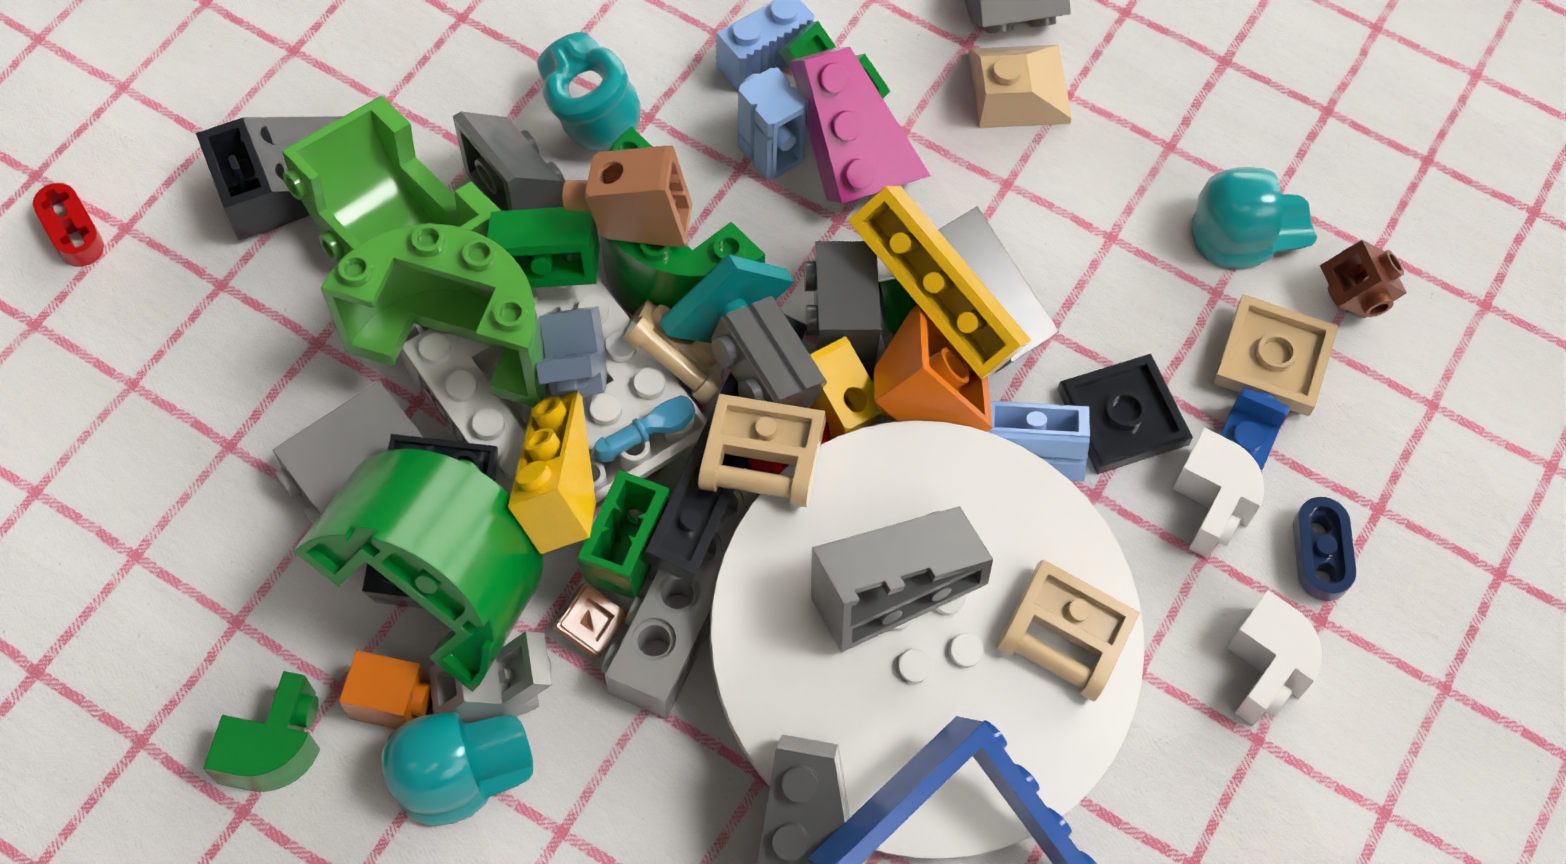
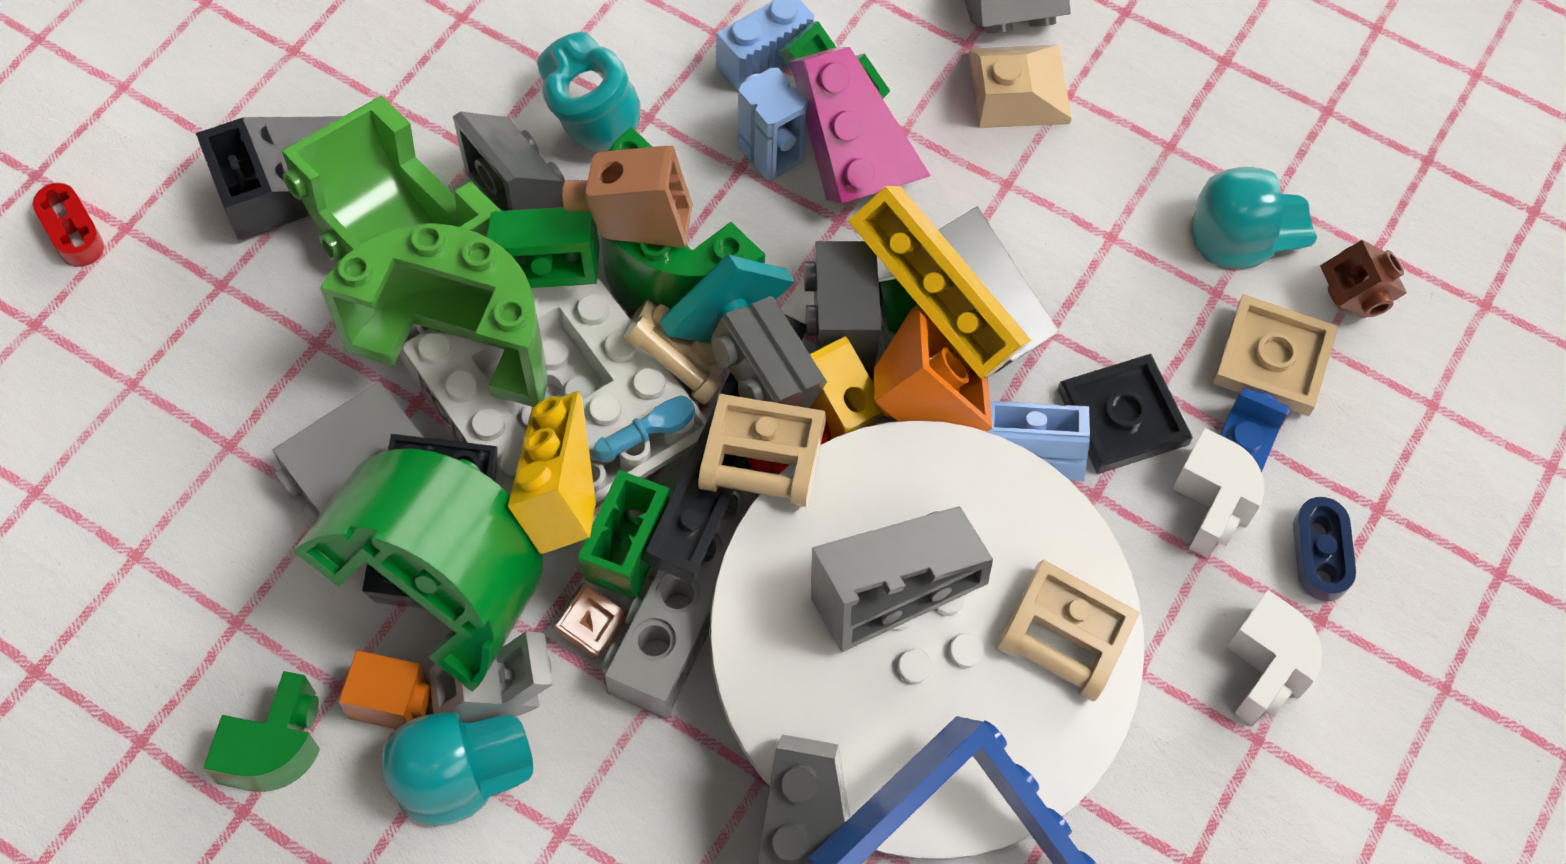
(573, 352): sand blue brick -> none

